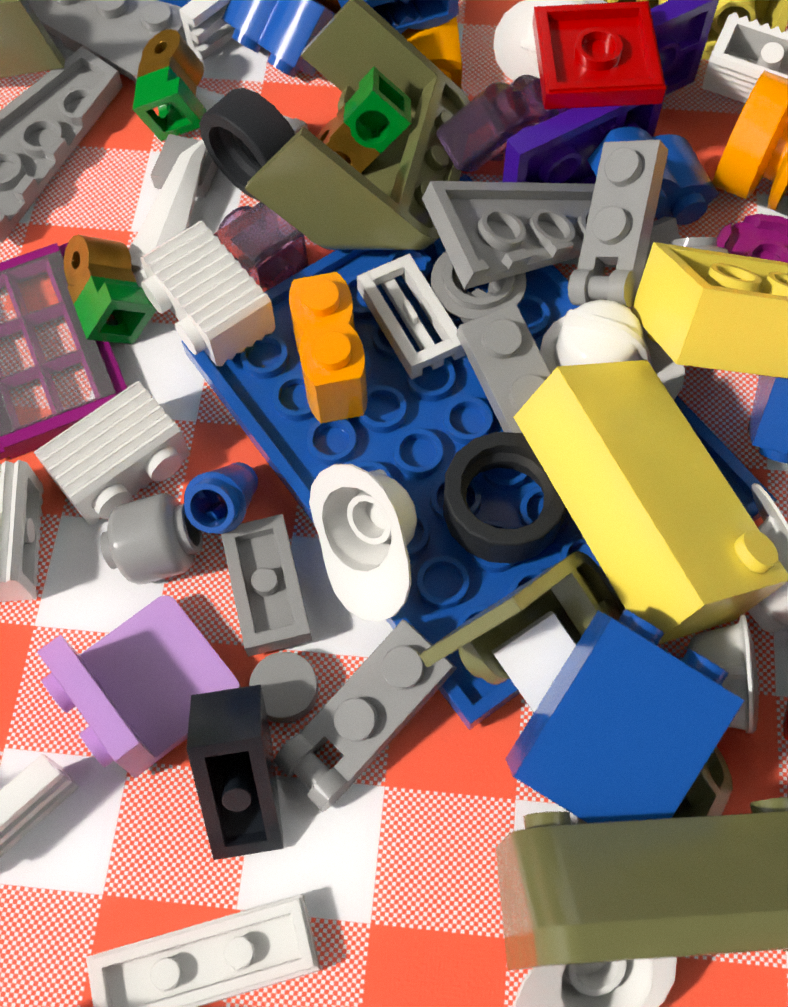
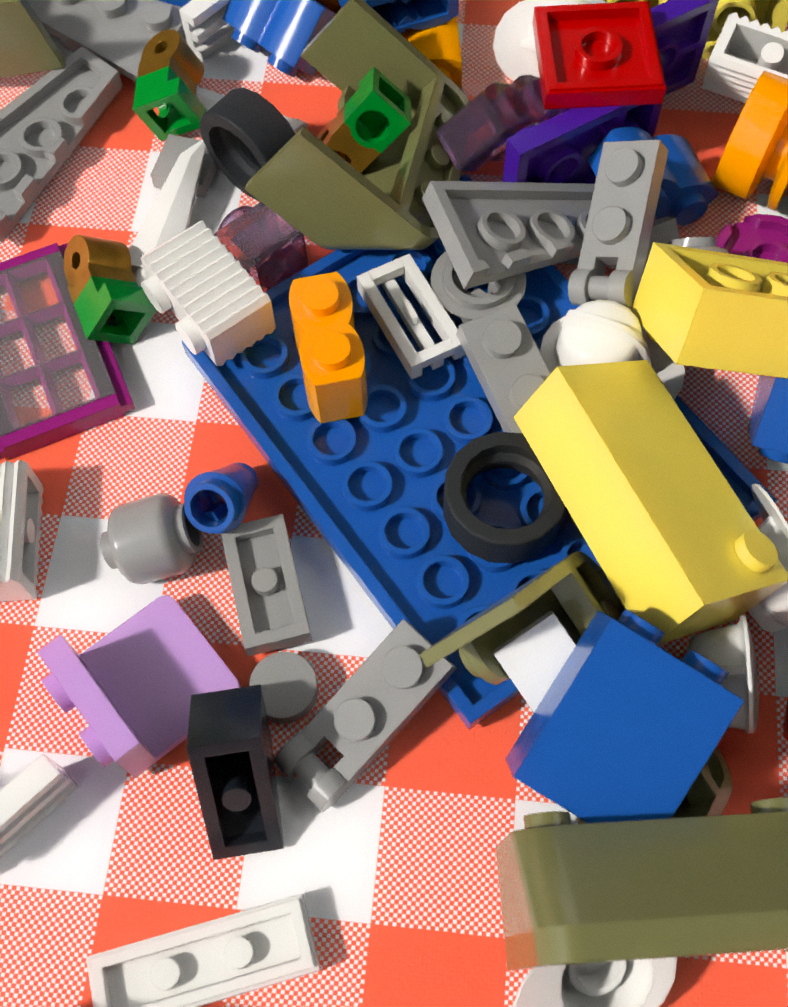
(114, 453): white brick -> none
(364, 538): white piece -> none

